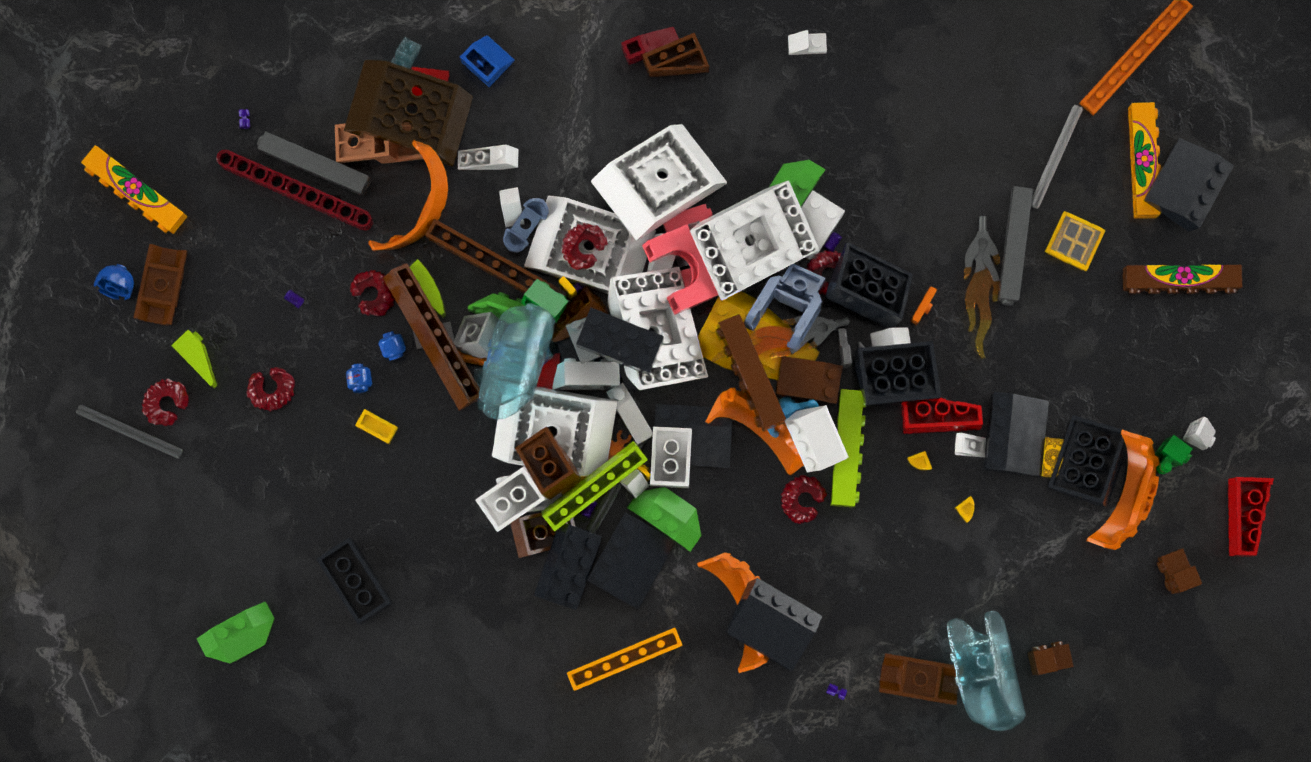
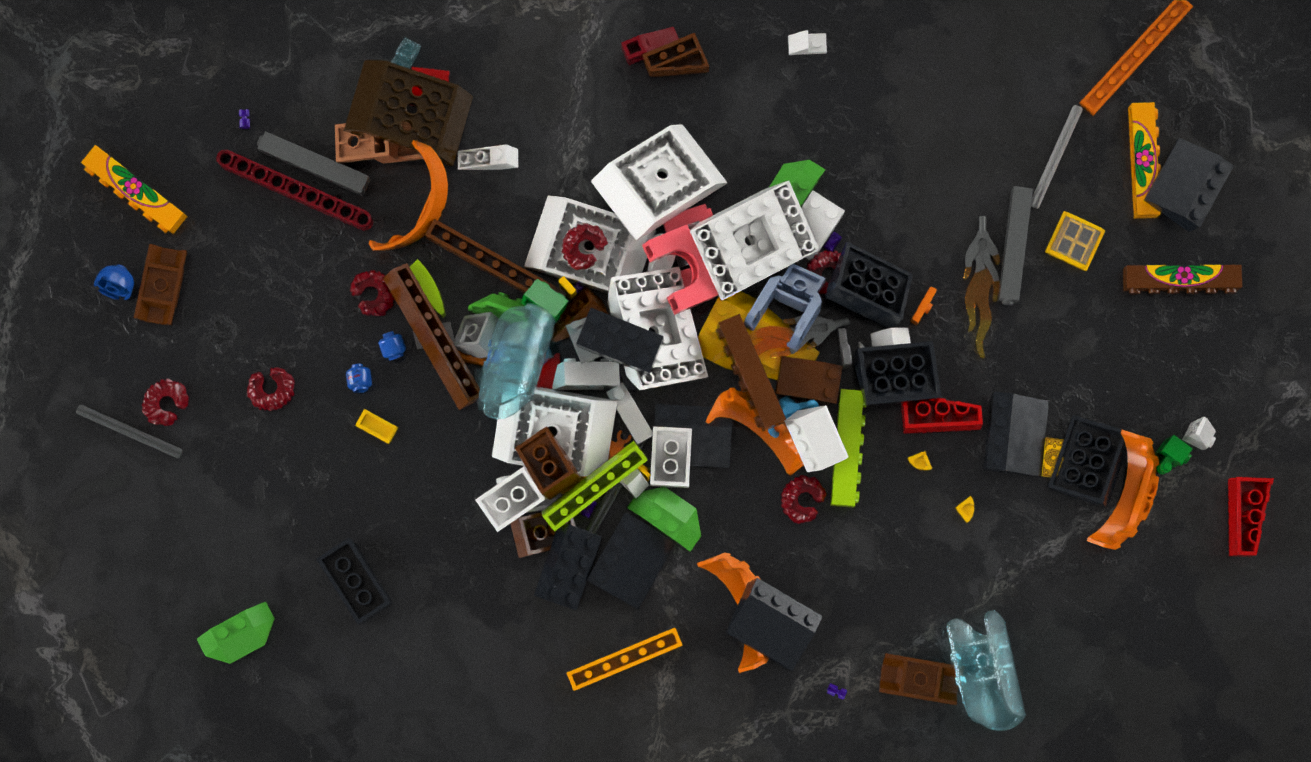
(195, 353): lime slope -> none
(289, 295): dark purple piece -> none
(486, 60): blue slope -> none
(511, 206): white slope -> none
(516, 237): sand blue piece -> none
(970, 445): white slope -> none
(1050, 659): reddish brown brick -> none
(1178, 572): reddish brown brick -> none

